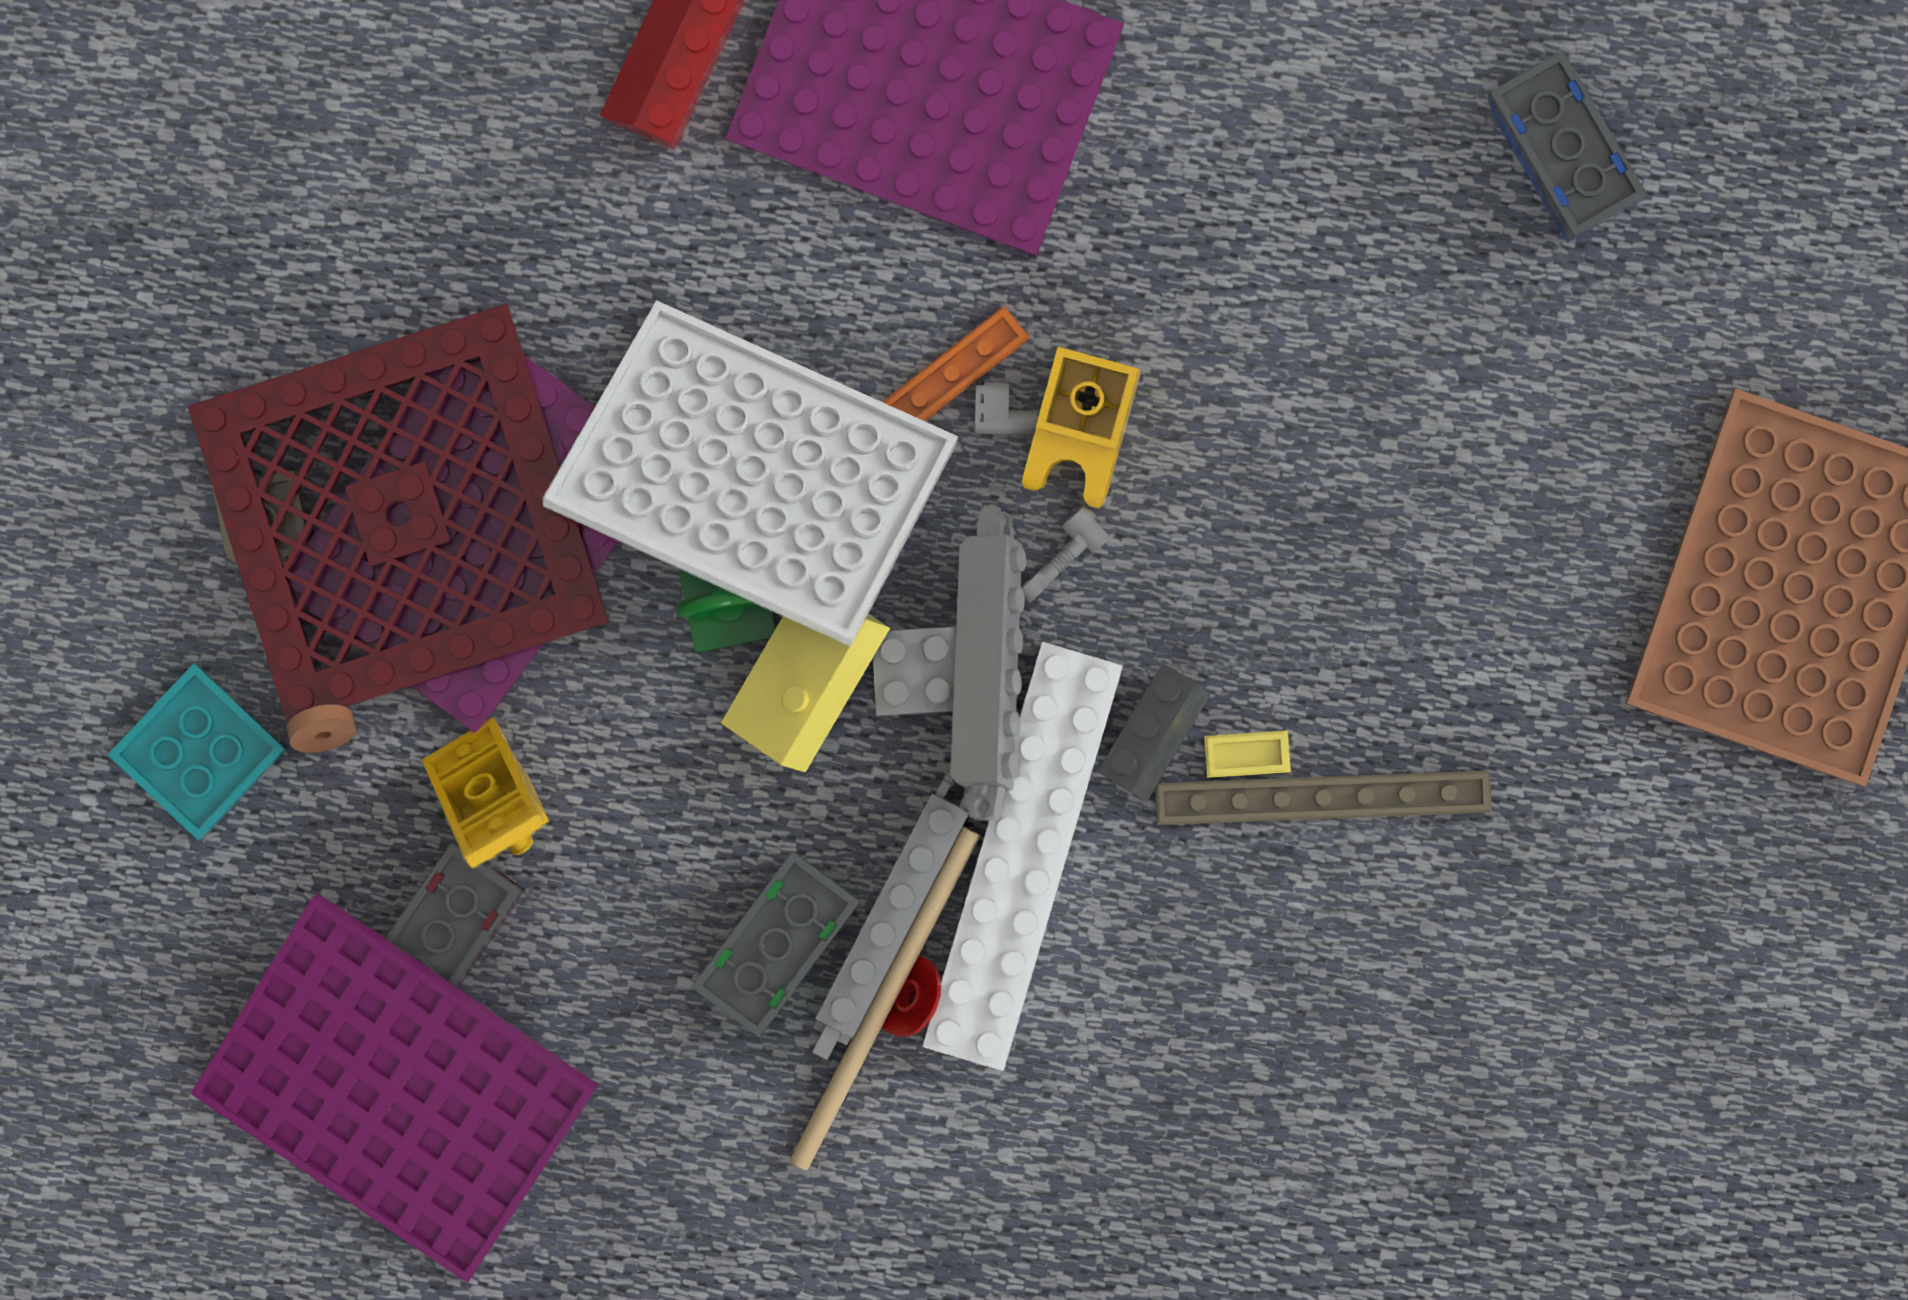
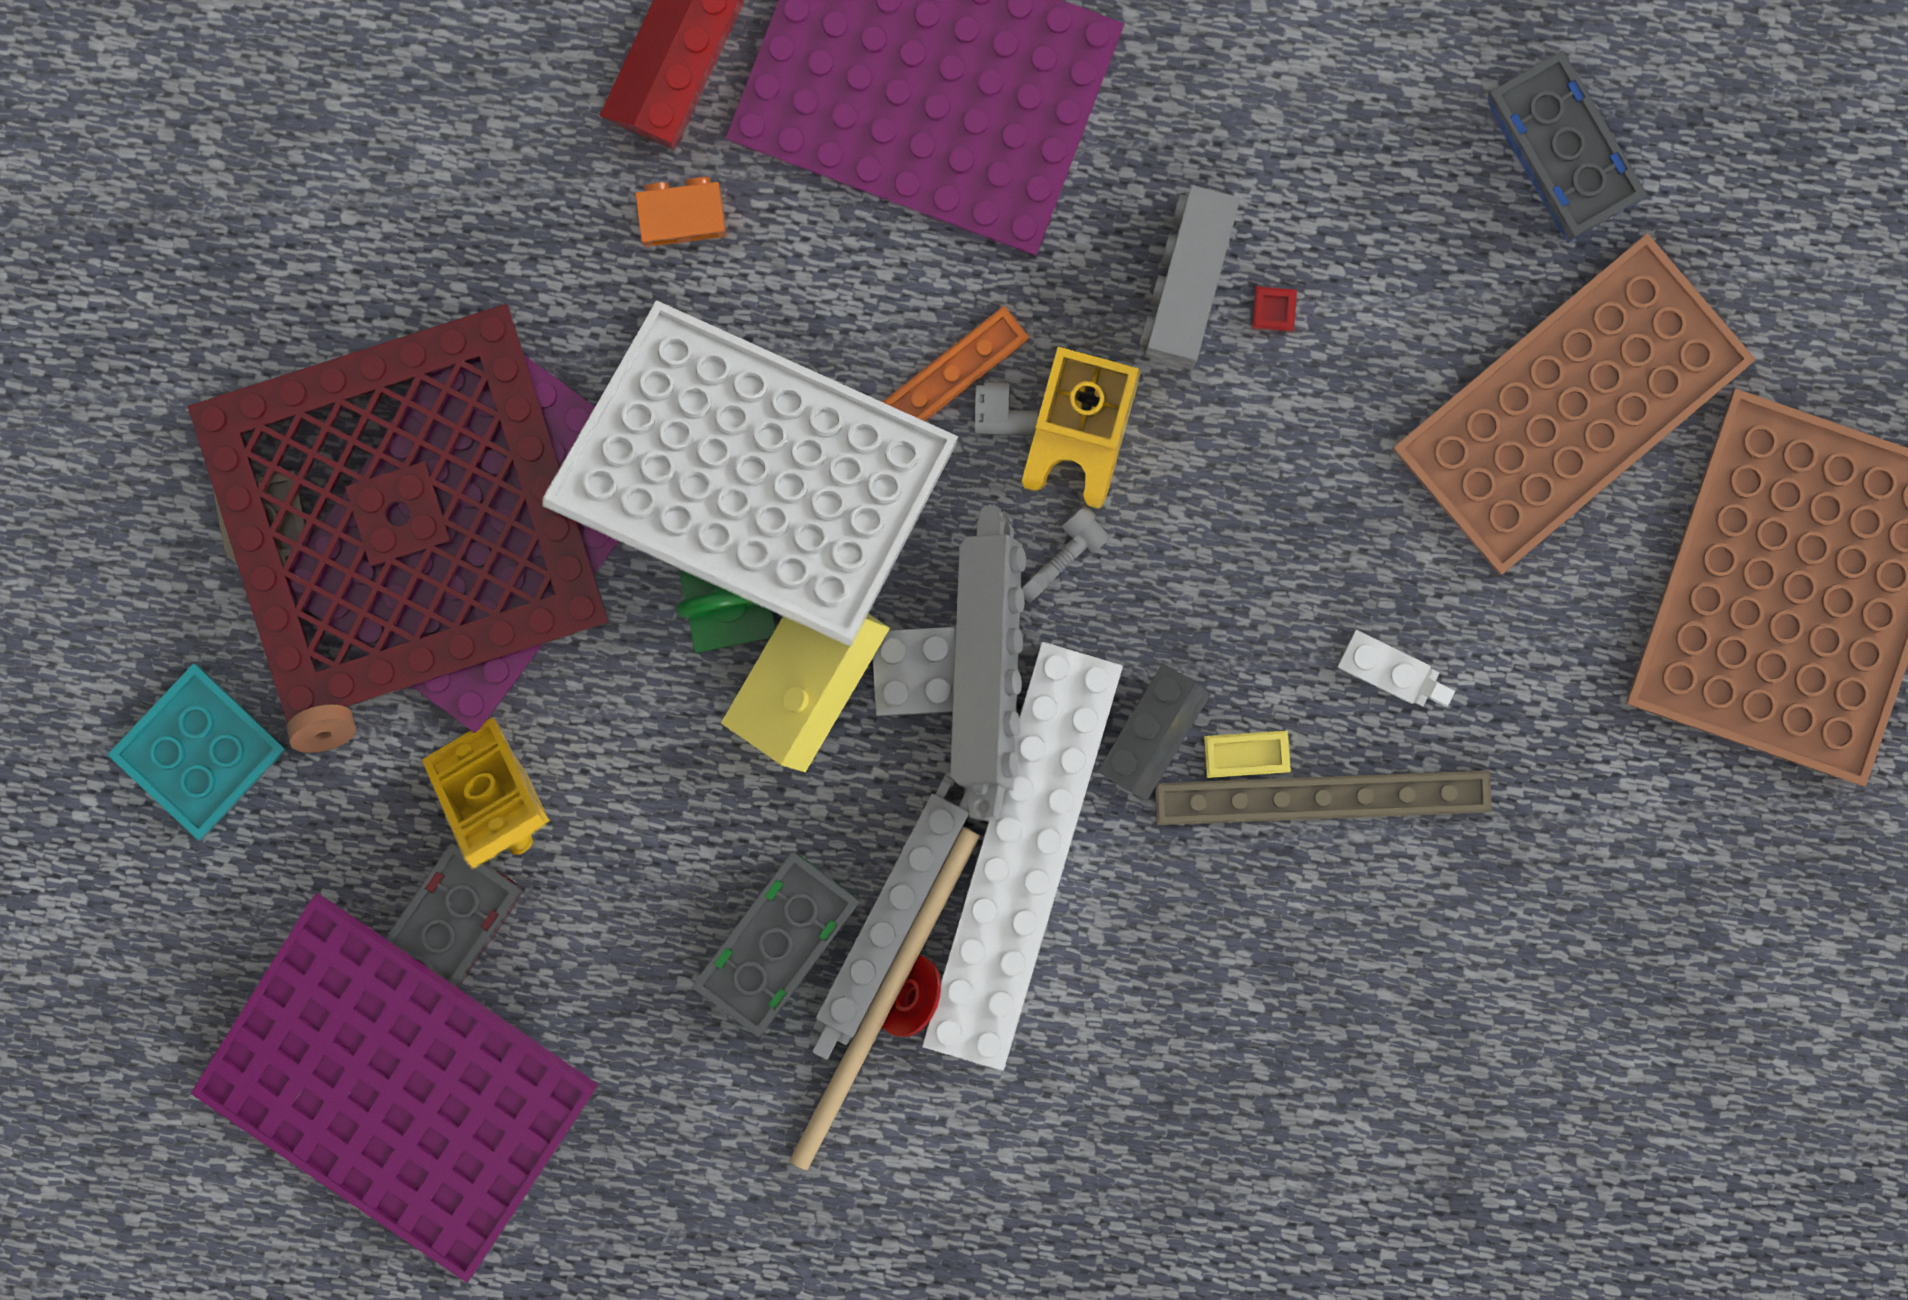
(680, 212): none -> orange brick
(1192, 276): none -> light grey brick
(1274, 309): none -> red tile
(1393, 671): none -> white hinge
(1573, 404): none -> nougat plate

